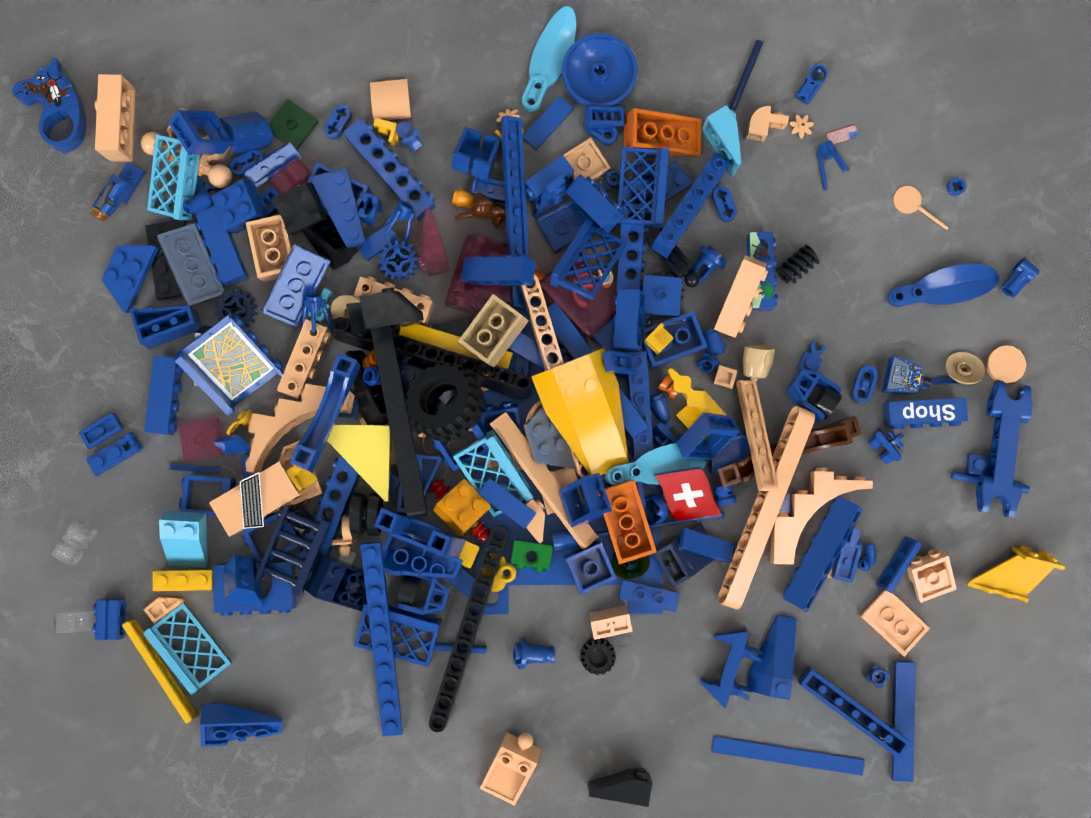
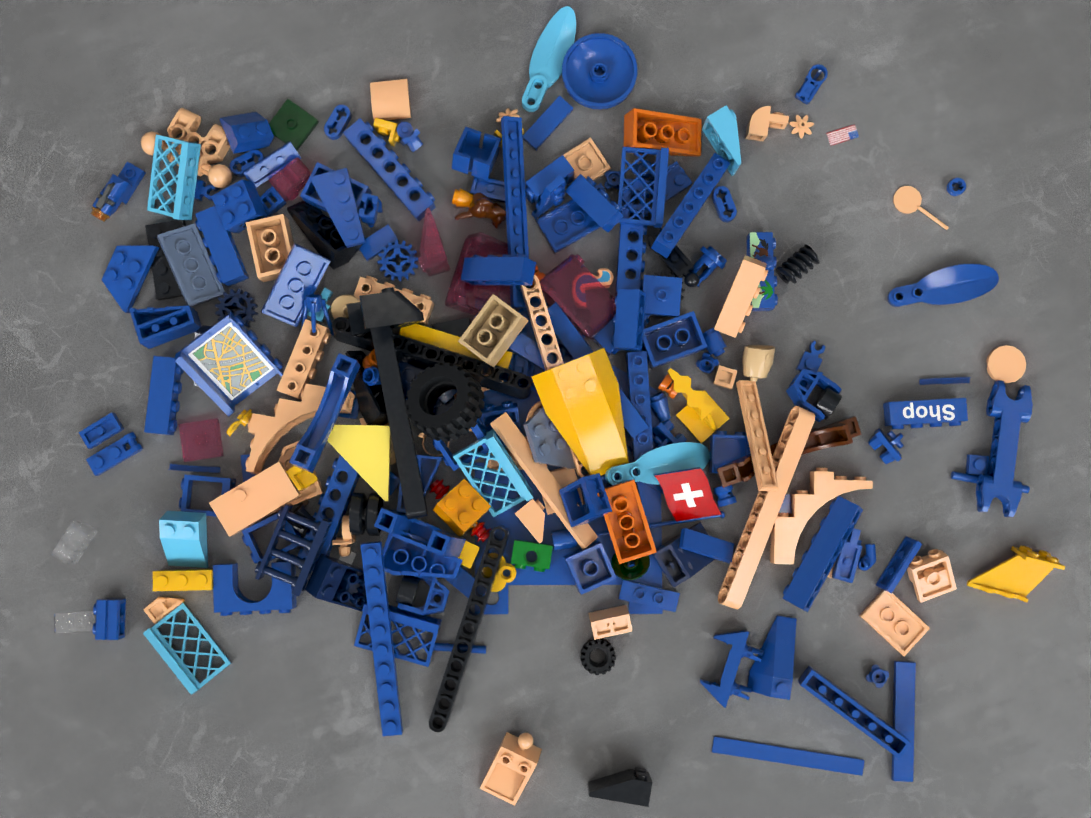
(60, 102): blue animal -> none
(115, 118): light nougat brick -> none
(160, 671): yellow tile -> none
(184, 125): blue window -> none
(198, 203): blue cone -> none
(227, 723): blue wedge -> none
(232, 444): blue tile -> none
(240, 582): blue slope -> none
(251, 502): sticker -> none
(299, 208): black brick -> none
(402, 212): blue plant -> none
(507, 503): blue tile -> none
(528, 654): blue piece -> none
(576, 249): blue fence -> none
(589, 123): blue slope -> none
(599, 133): blue plate -> none
(618, 362): blue plate -> none
(655, 510): blue hair -> none
(658, 339): yellow panel -> none
(721, 430): blue window -> none
(746, 74): dark blue bar -> none
(829, 151): blue plant -> none
(865, 385): blue plate -> none
(904, 377): torso -> none
(965, 368): tan dish -> none
(1022, 273): blue piece -> none

